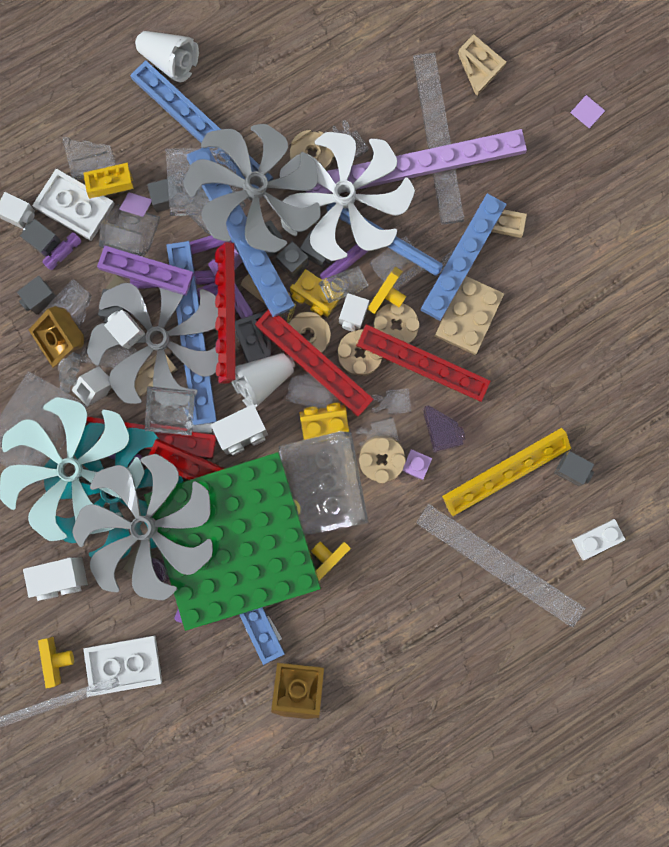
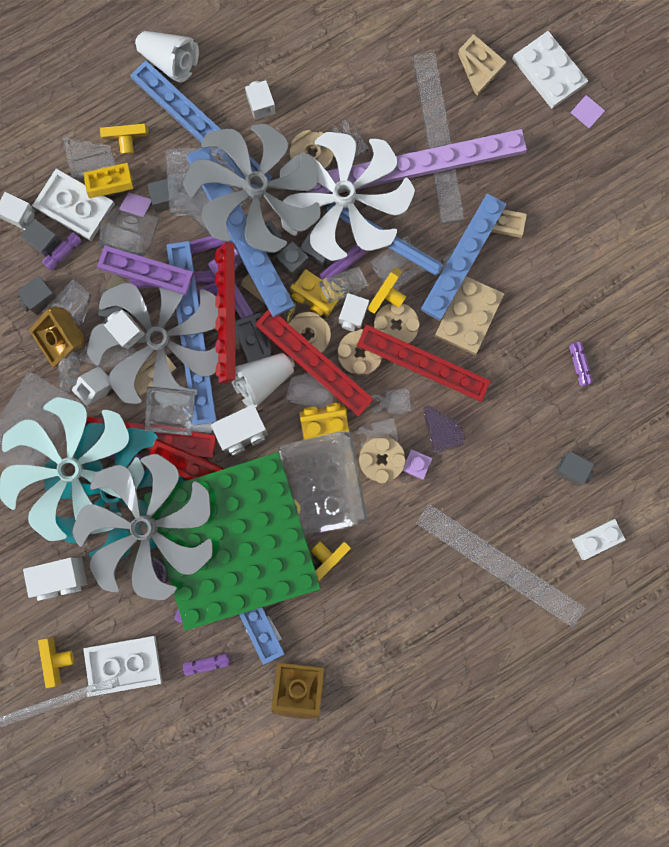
(125, 135): none -> yellow tile
(206, 664): none -> medium lavender axle
(260, 99): none -> white brick
(507, 472): yellow plate -> none
(550, 69): none -> white plate
(581, 364): none -> medium lavender axle

